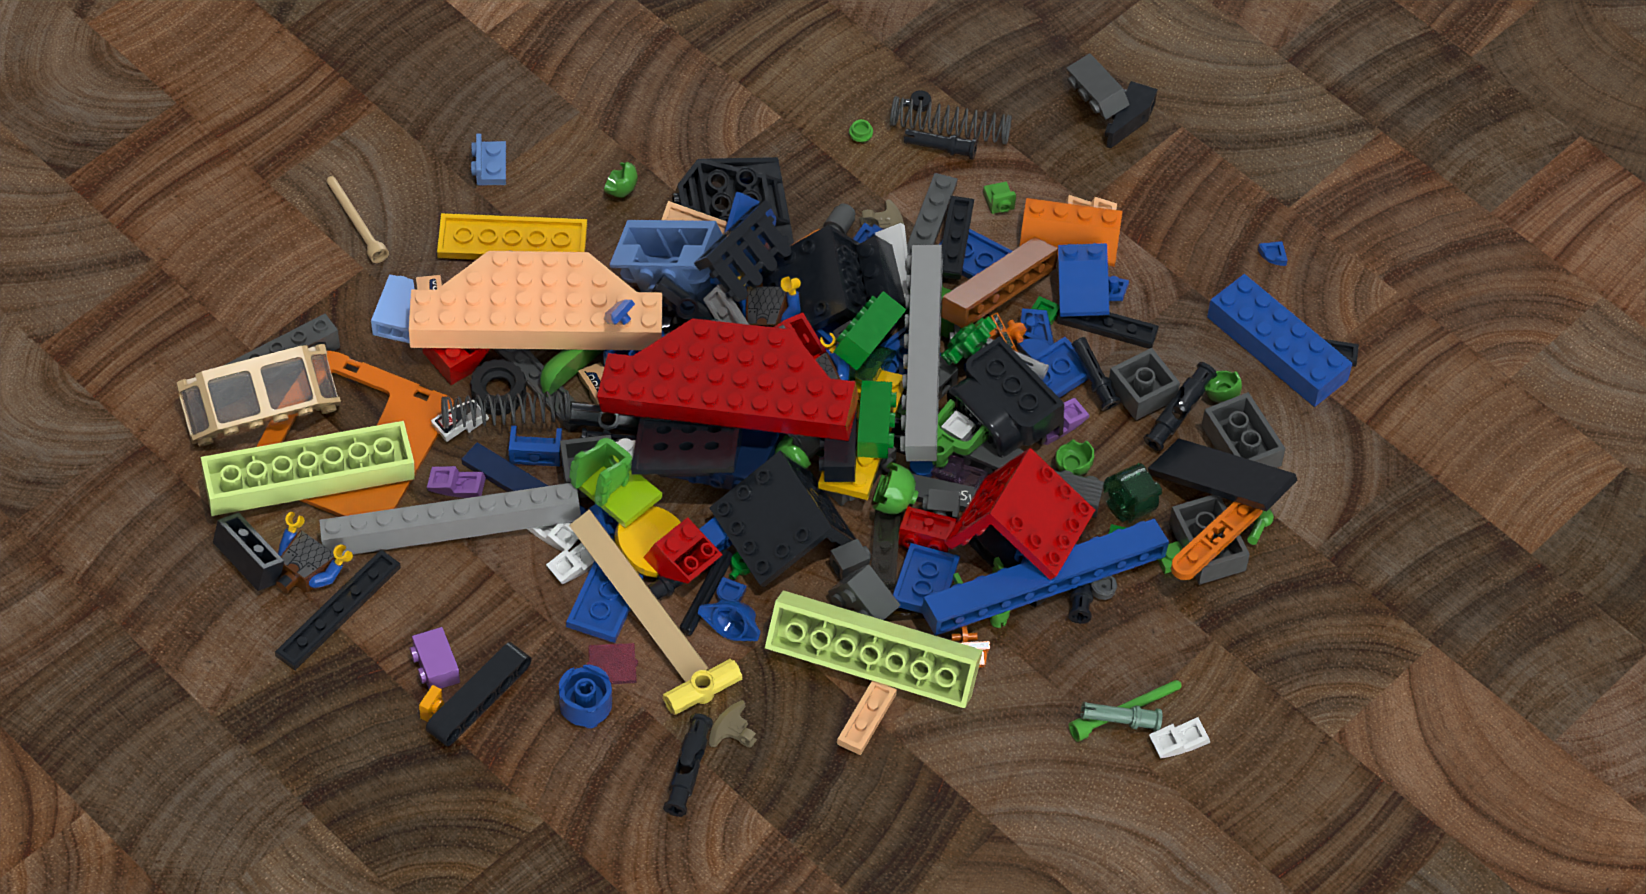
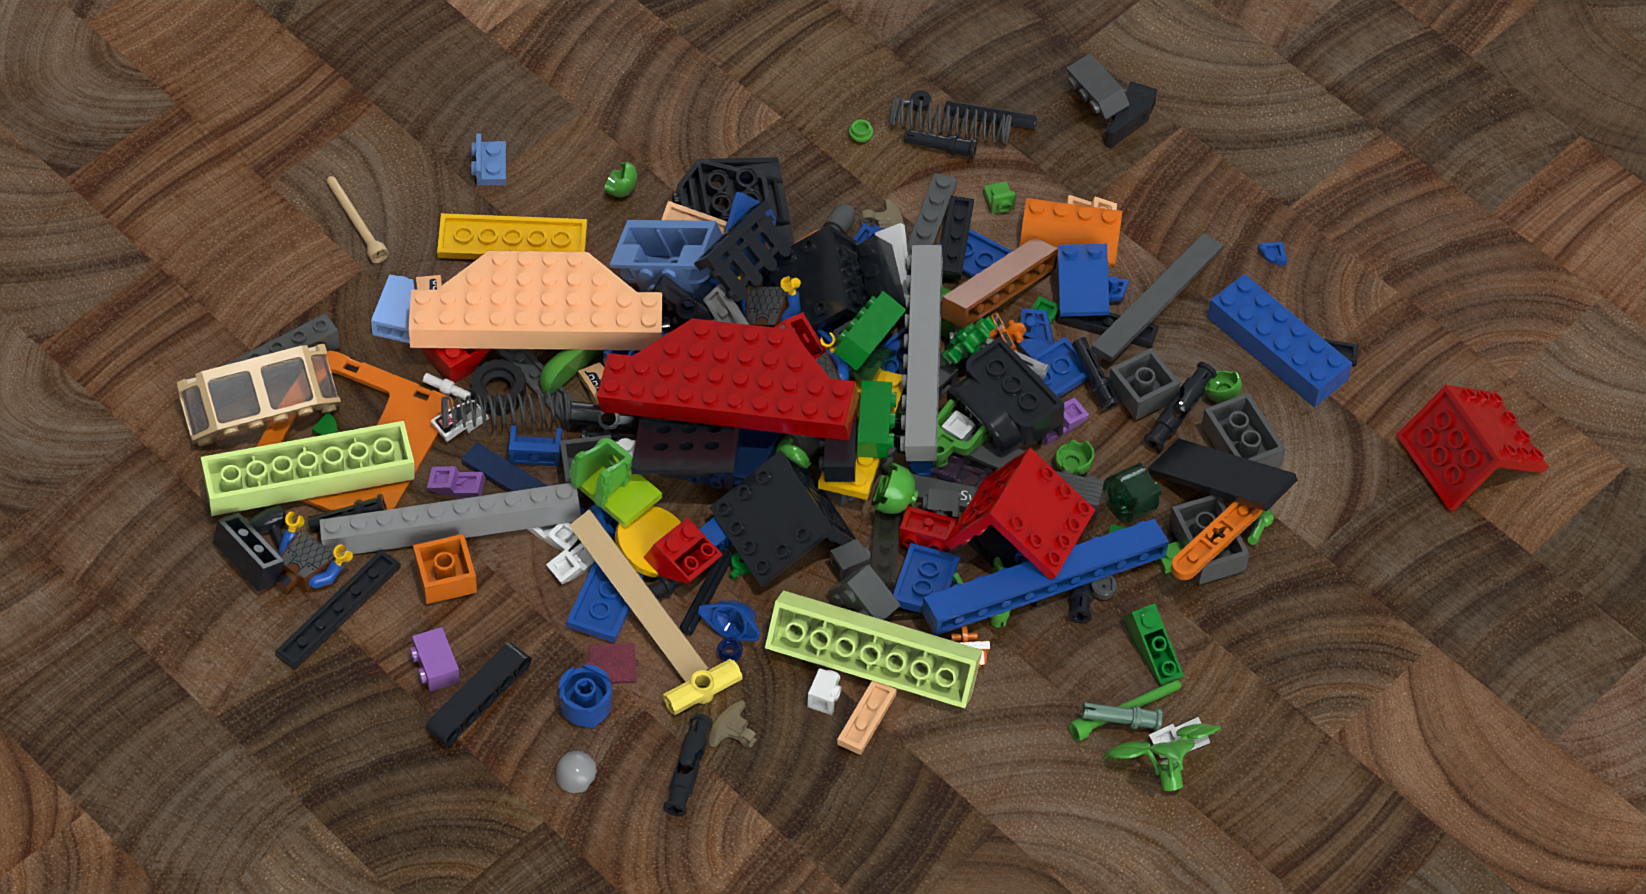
(270, 520): none -> black piece
(325, 426): none -> green tile
(359, 507): none -> black pin
(431, 703): light orange plate -> none
(445, 568): none -> orange brick
(446, 386): none -> white bar
(575, 771): none -> light grey hair
(619, 312): blue piece -> none
(729, 644): none -> clear blue plate
(730, 590): blue tile -> none
(824, 691): none -> white brick
(1018, 119): none -> black axle
(1153, 643): none -> green slope
(1157, 297): none -> dark grey tile
(1174, 751): none -> bright green plant
(1464, 439): none -> red bracket

